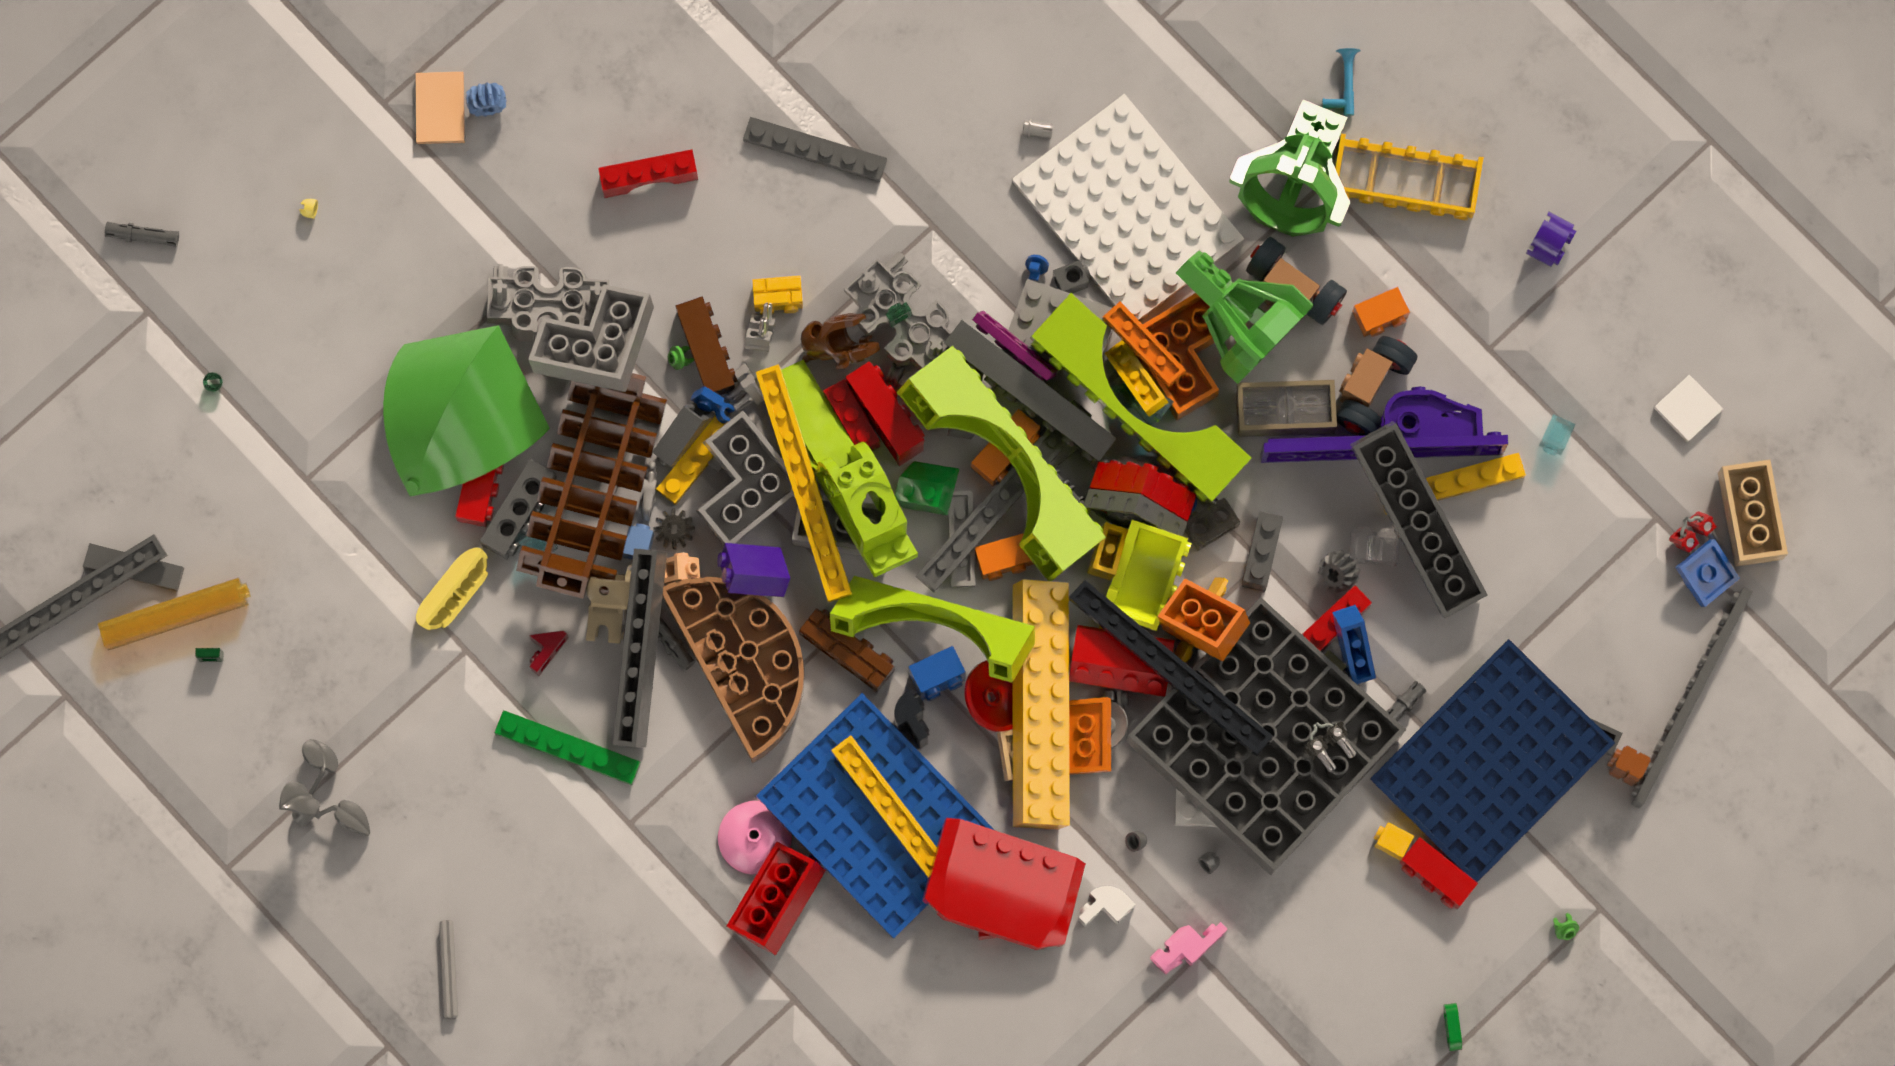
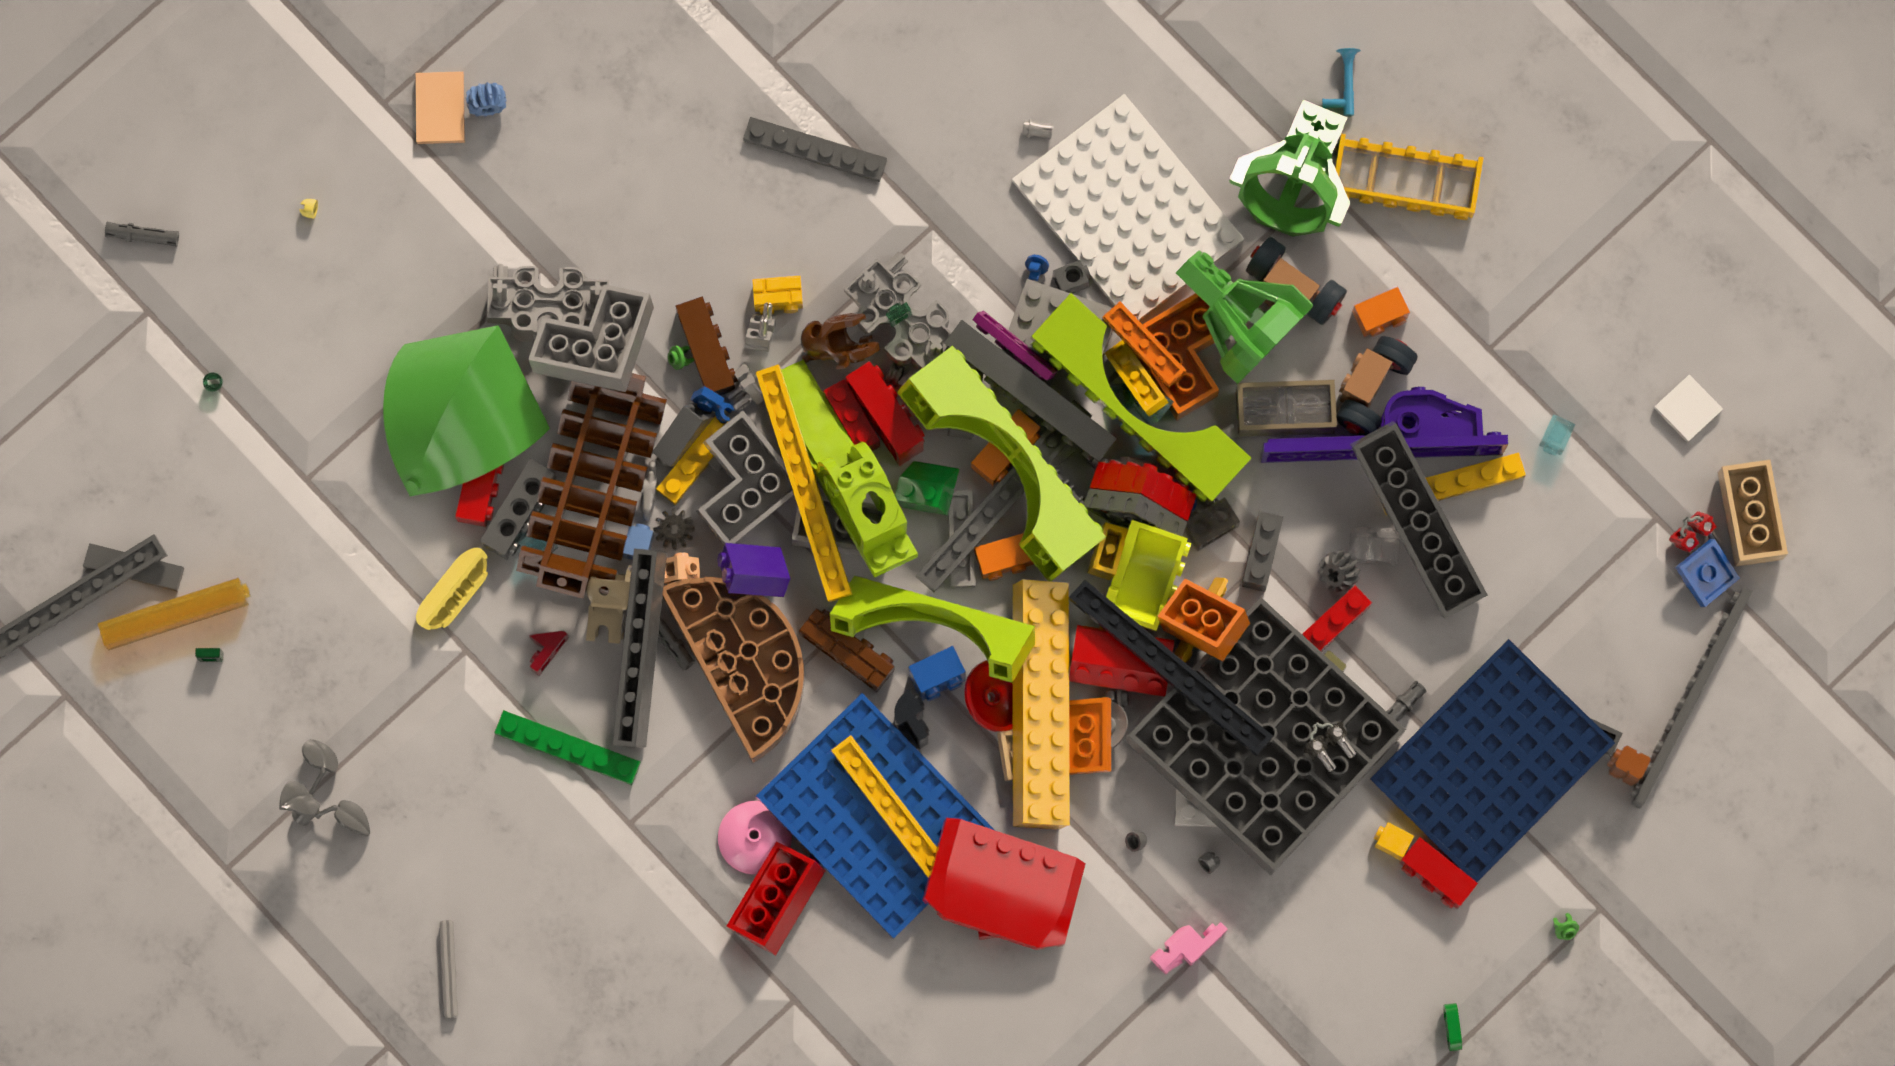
(669, 168): red arch -> none
(1107, 899): white brick -> none
(1354, 644): blue brick -> none
(1551, 239): dark purple brick -> none

